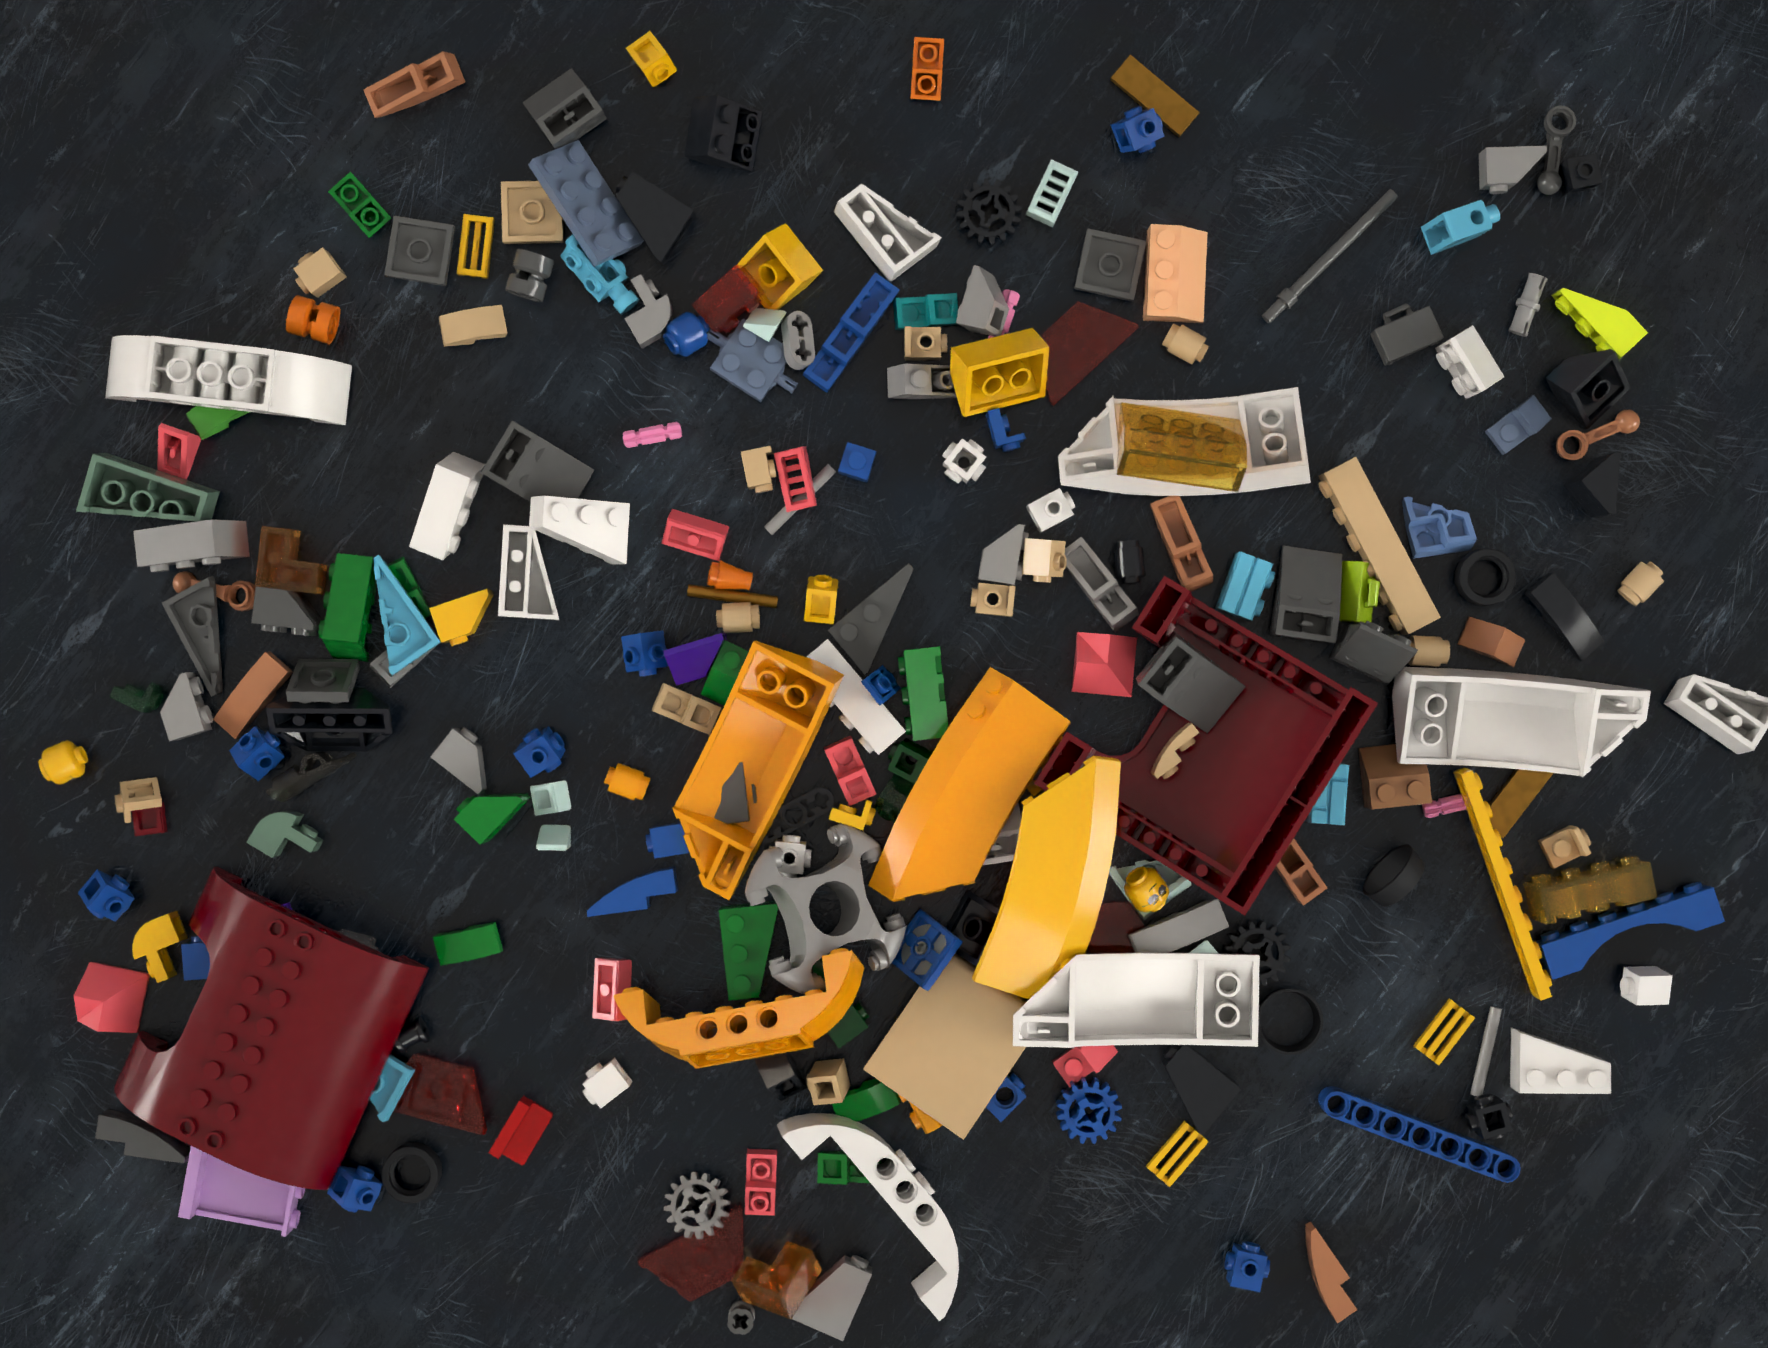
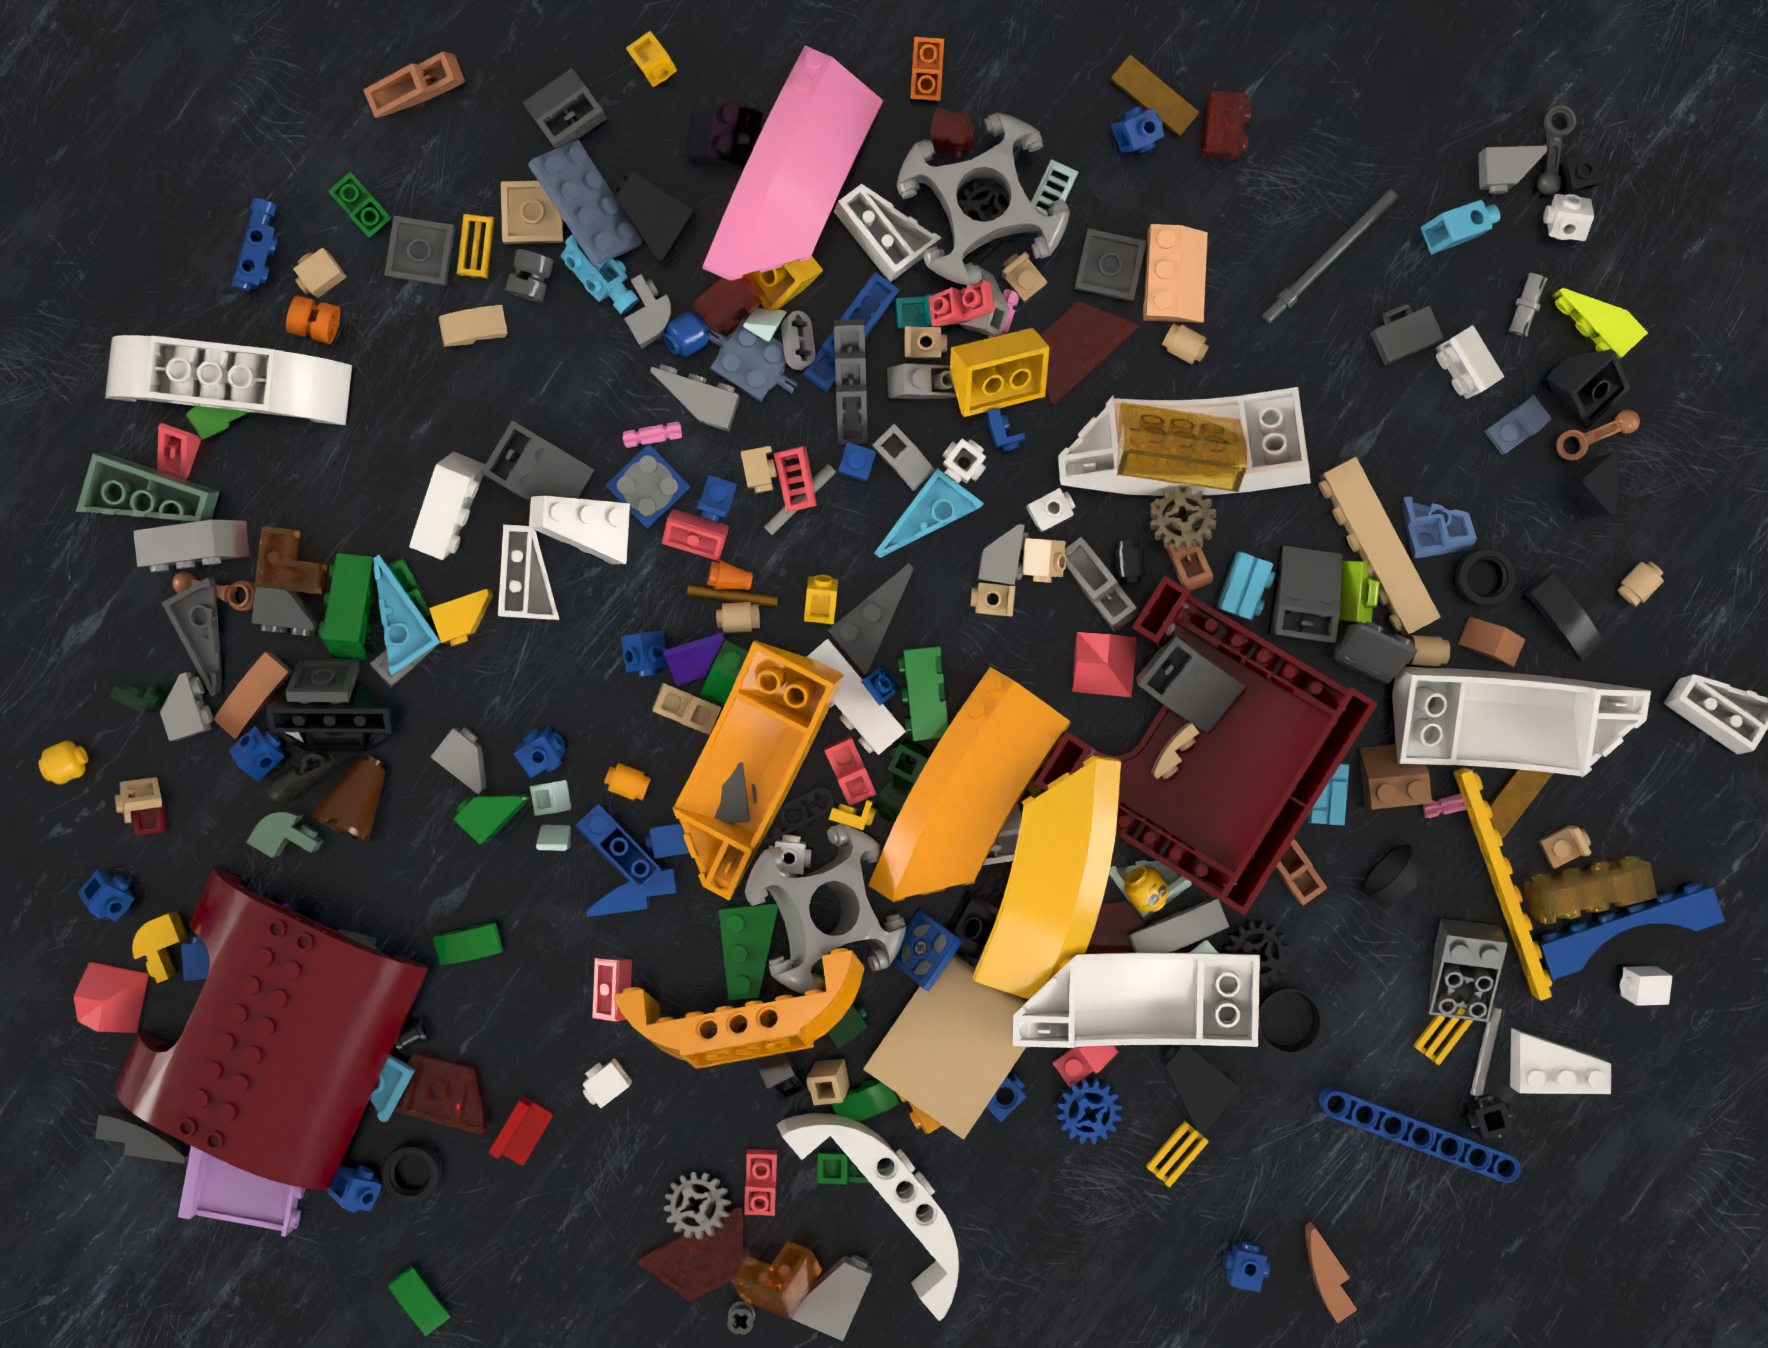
(255, 253): none -> blue brick
(354, 800): none -> reddish brown cone
(418, 1300): none -> green slope
(617, 847): none -> blue slope
(648, 486): none -> light grey piece
(705, 402): none -> light grey slope
(716, 498): none -> blue bracket
(794, 169): none -> bright pink slope
(850, 381): none -> dark grey slope
(903, 457): none -> light grey slope
(934, 507): none -> medium azure wing
(951, 132): none -> clear red brick
(961, 305): none -> coral slope
(995, 165): none -> light grey piece
(1023, 276): none -> tan bracket
(1193, 515): none -> dark tan gear
(1225, 125): none -> clear red brick
(1466, 969): none -> dark grey slope
(1569, 217): none -> white brick

